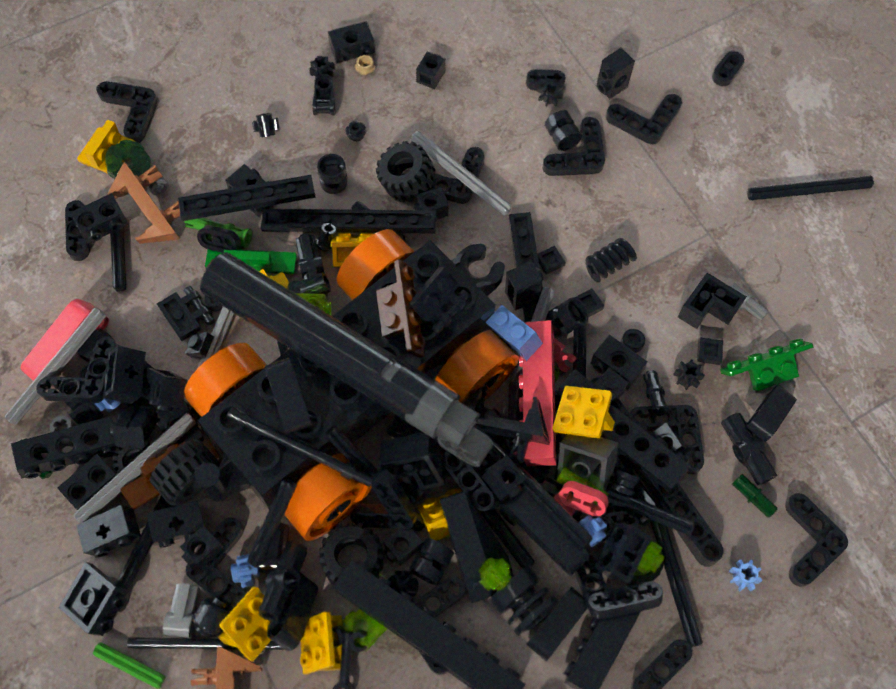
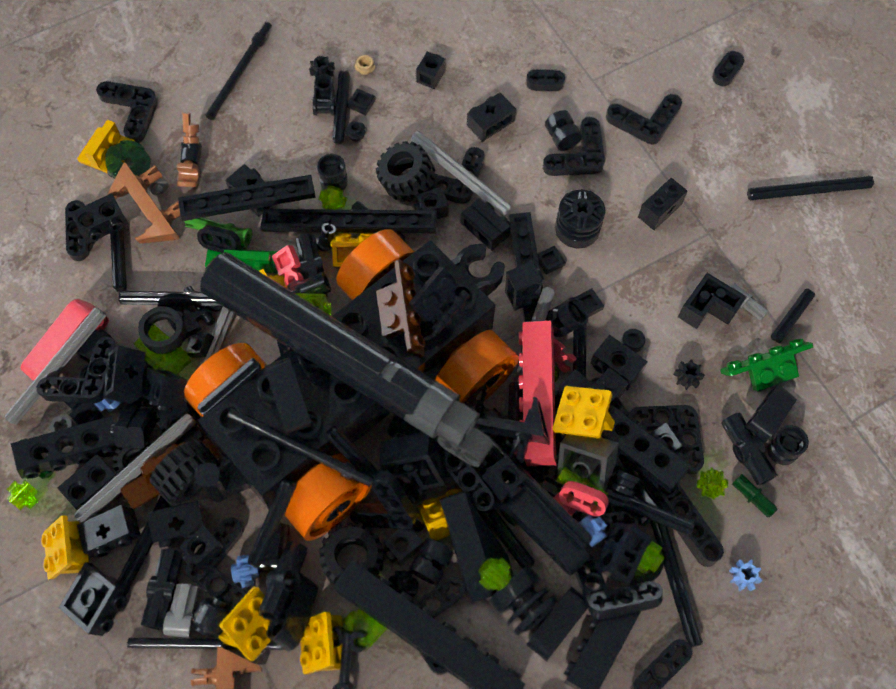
(22, 495): none -> clear neon green gear
(62, 548): none -> yellow bracket
(129, 665): bright green axle -> none
(157, 314): none -> black tyre
(162, 588): none -> black piece
(165, 298): none -> black axle
(172, 361): none -> clear neon green brick
(190, 154): none -> nougat piece
(229, 386): none -> black axle
(257, 41): none -> black bar
(265, 125): black gear -> none
(287, 264): none -> coral plate
(332, 198): none -> clear neon green gear
(341, 107): none -> black axle
(351, 42): black brick -> none
(361, 101): none -> black tile
(485, 224): none -> black brick
(491, 116): none -> black brick
(514, 332): medium blue brick -> none
(548, 98): black gear -> none
(579, 218): none -> black wheel
(610, 258): black piece -> none
(615, 73): black brick -> none
(655, 393): black pin -> none
(662, 203): none -> black brick
(710, 351): black plate -> none
(712, 483): none -> clear neon green gear
(787, 445): none -> black wheel
(792, 315): none -> black axle
(824, 536): black beam -> none

